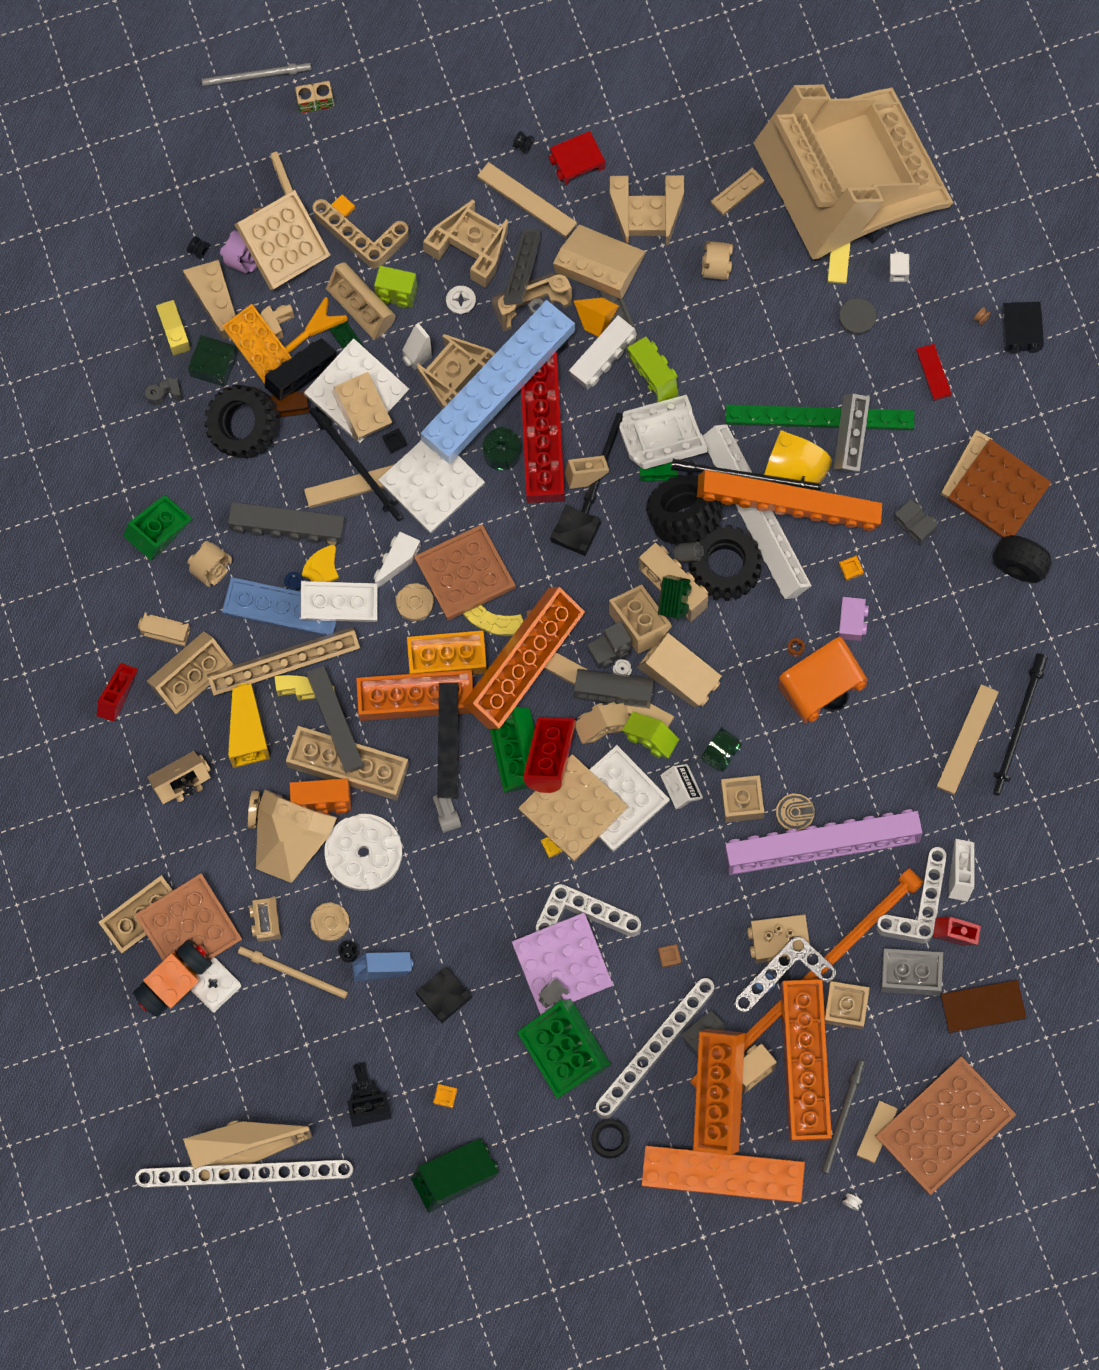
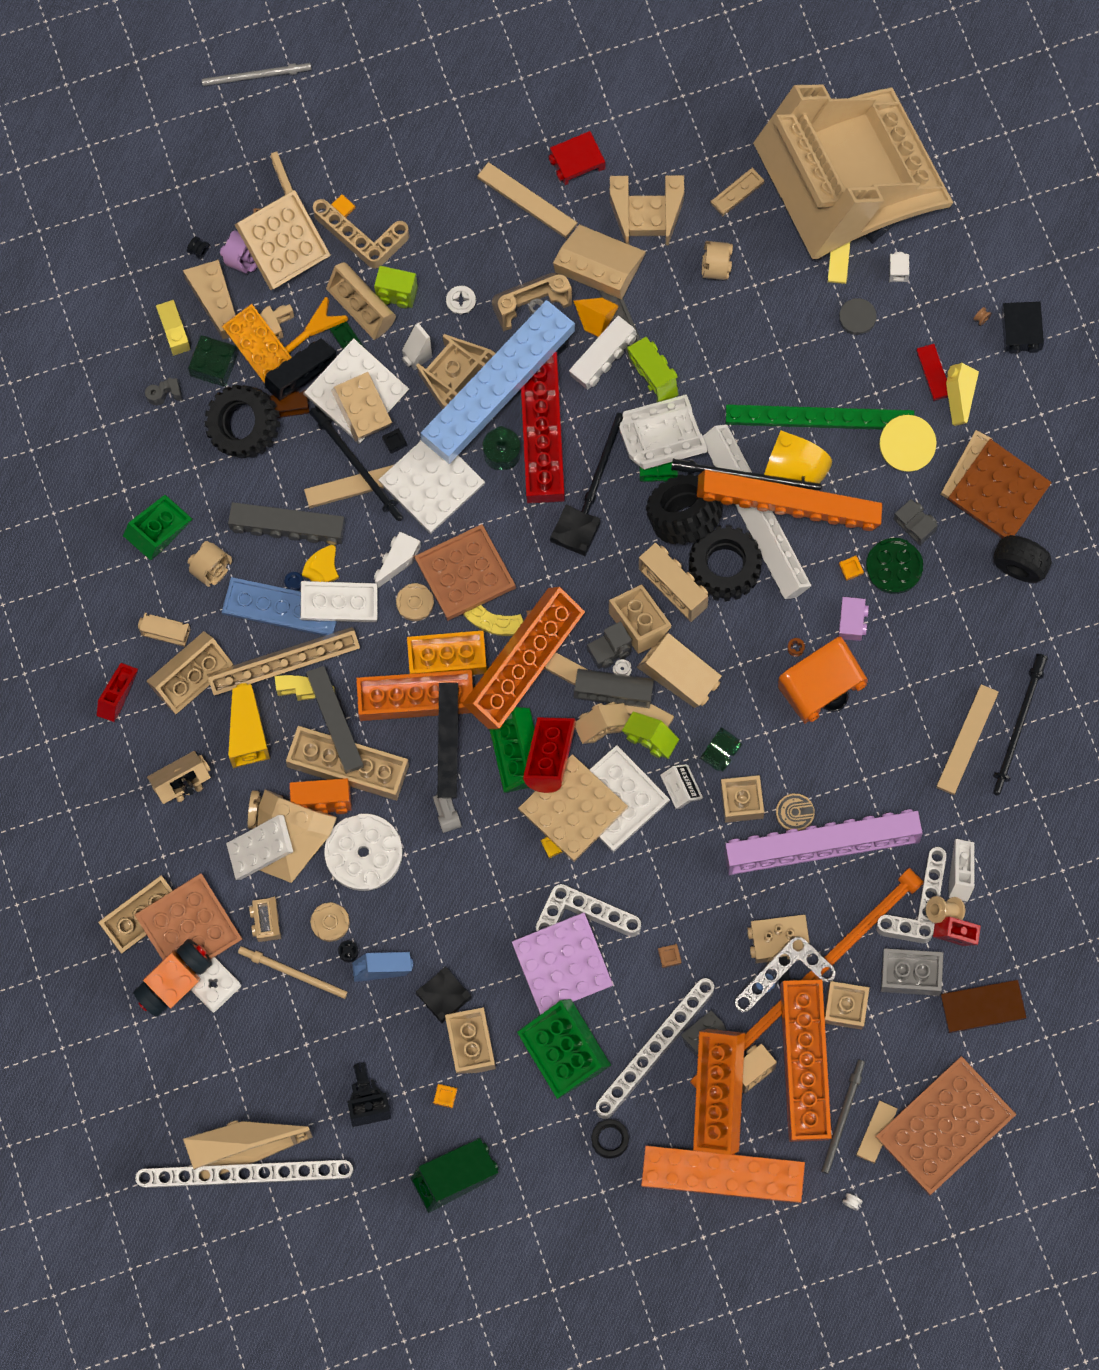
(259, 847): none -> white plate
(310, 104): piece -> none
(470, 1041): none -> tan slope
(473, 236): tan wedge -> none
(522, 266): dark grey tile -> none
(523, 142): black wheel -> none
(552, 993): dark grey brick -> none
(585, 471): tan slope -> none
(674, 597): dark green brick -> none
(688, 552): dark grey brick -> none
(851, 433): light grey brick -> none
(894, 566): none -> dark green tile
(907, 443): none -> light yellow tile
(938, 909): none -> tan hose
(960, 389): none -> light yellow slope

